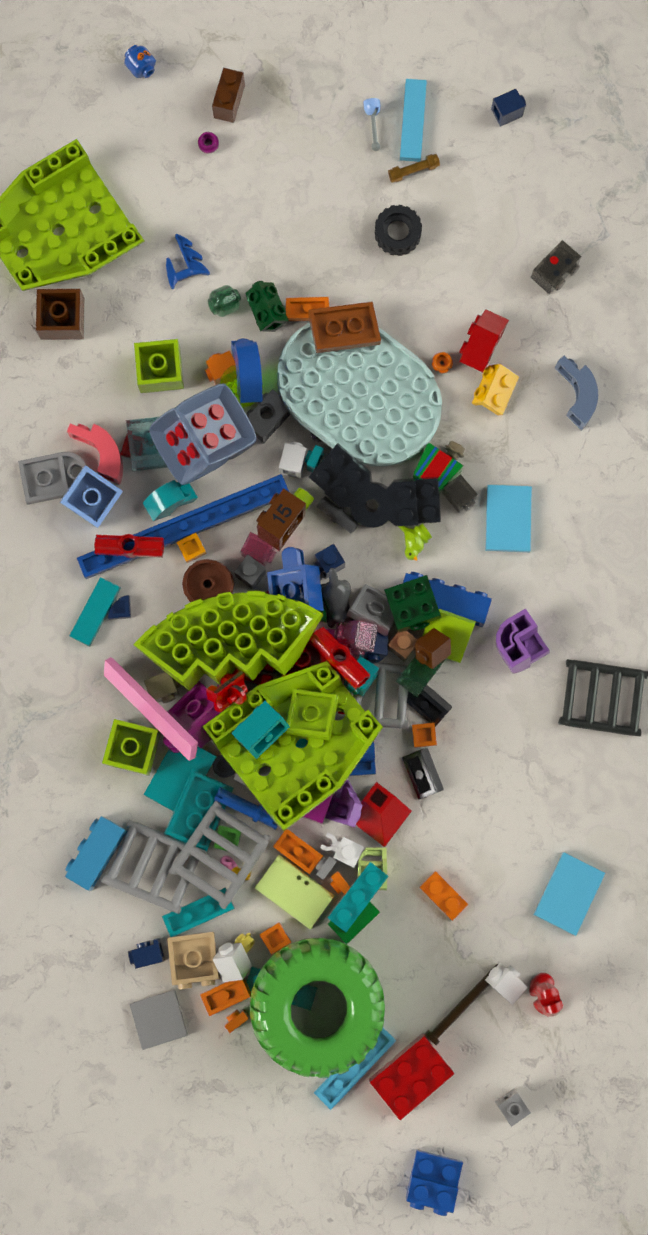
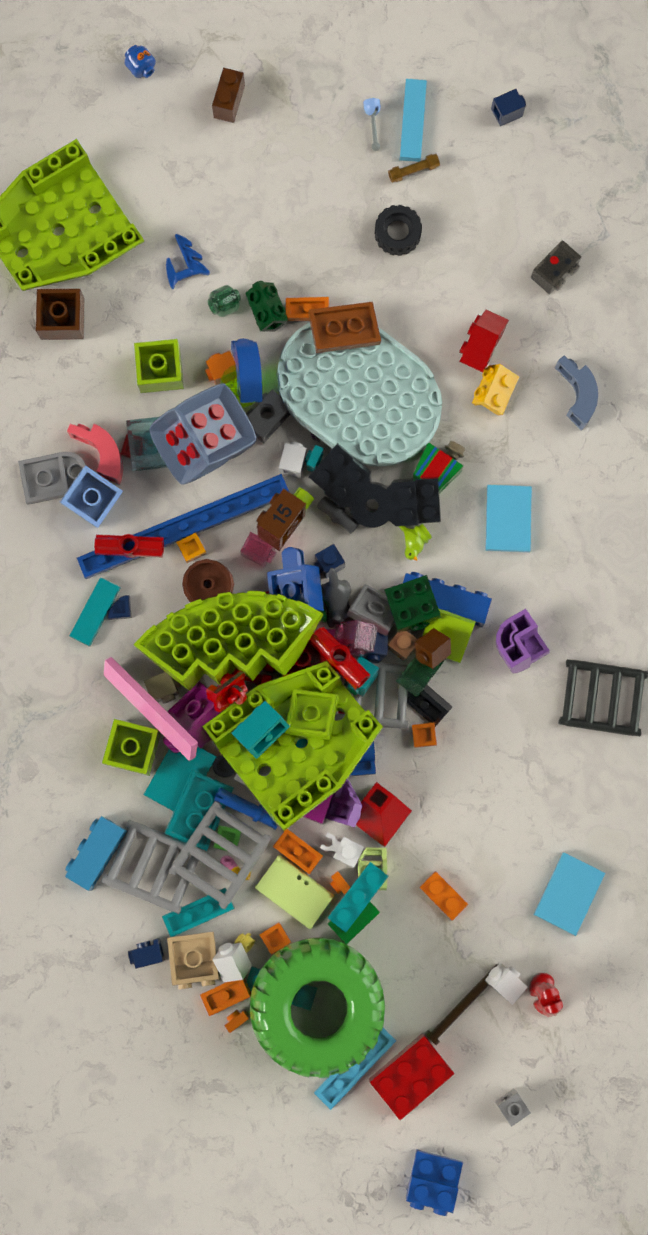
(158, 1019): light grey tile -> none
(167, 498): teal brick -> none
(208, 137): magenta plate -> none
(250, 572): dark grey brick -> none
(325, 866): light grey plate -> none
(422, 773): black slope -> none
(446, 358): orange plate -> none
(460, 494): clear smoke brick -> none

